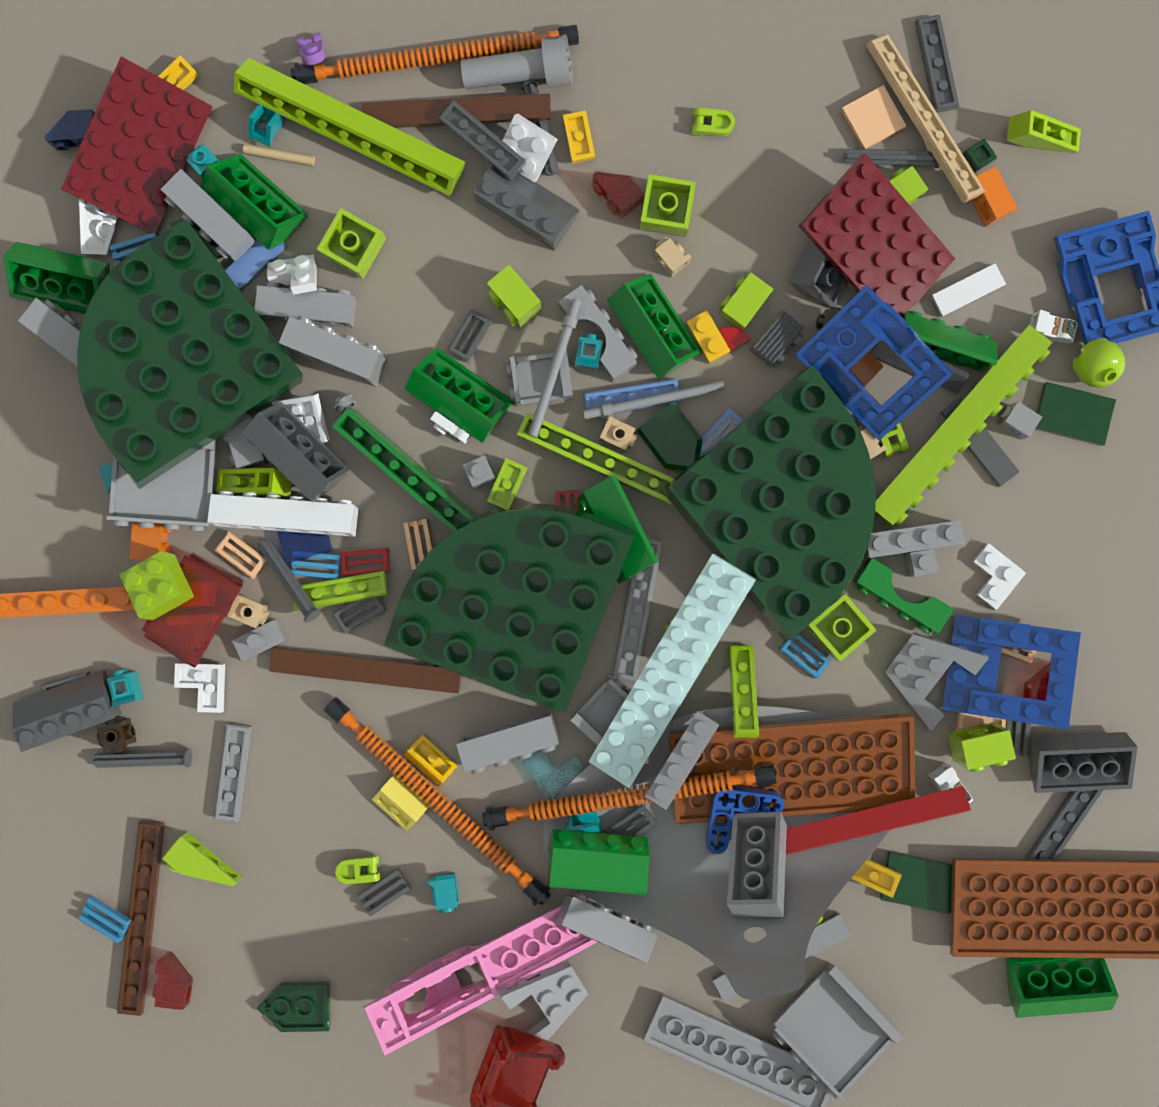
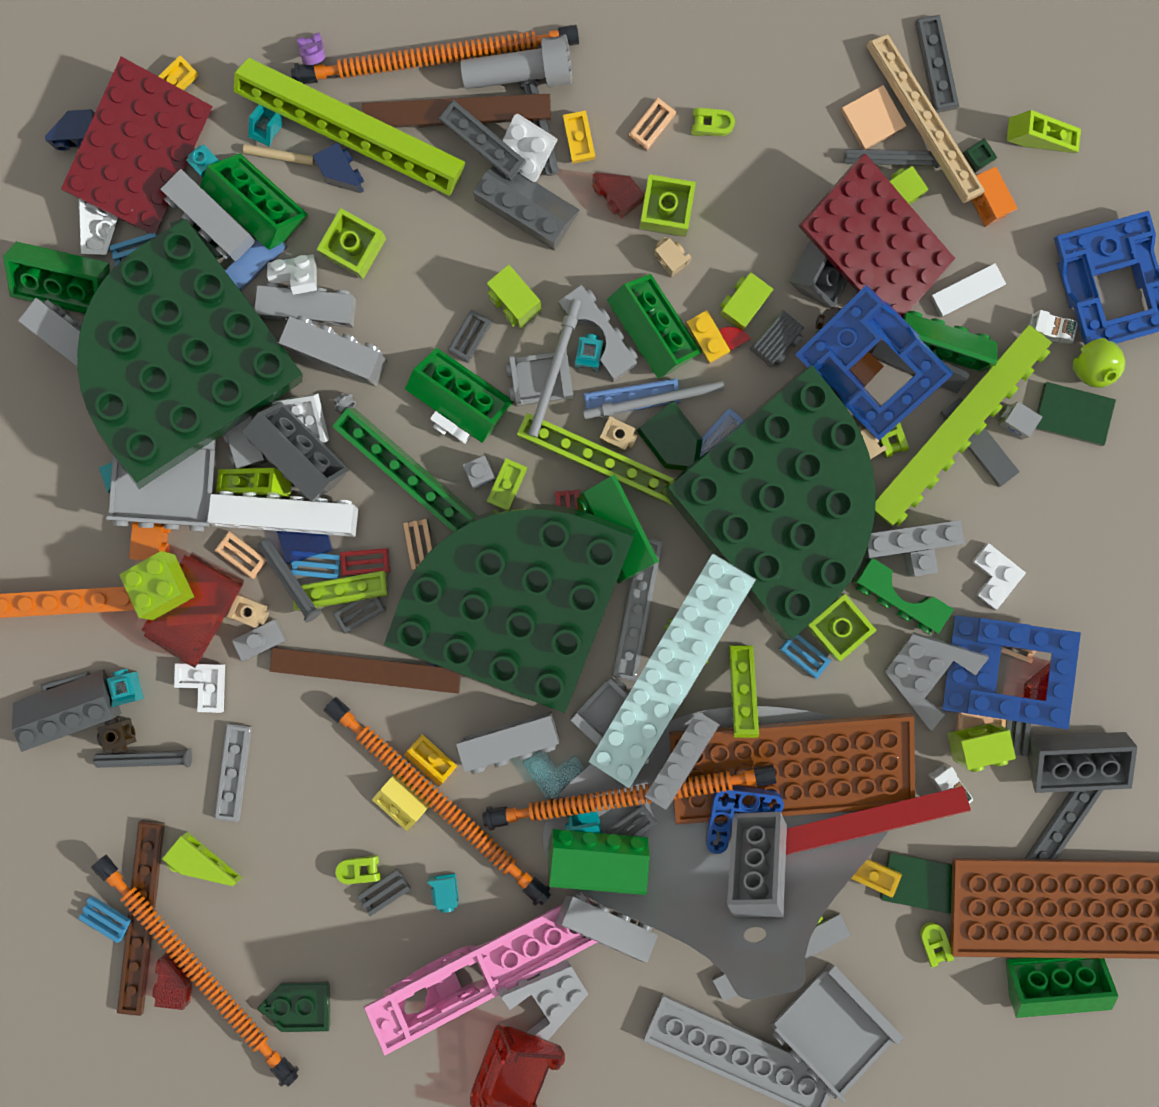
(280, 1066): none -> orange hose
(337, 170): none -> dark blue slope
(640, 139): none -> light nougat tile
(932, 937): none -> lime plate

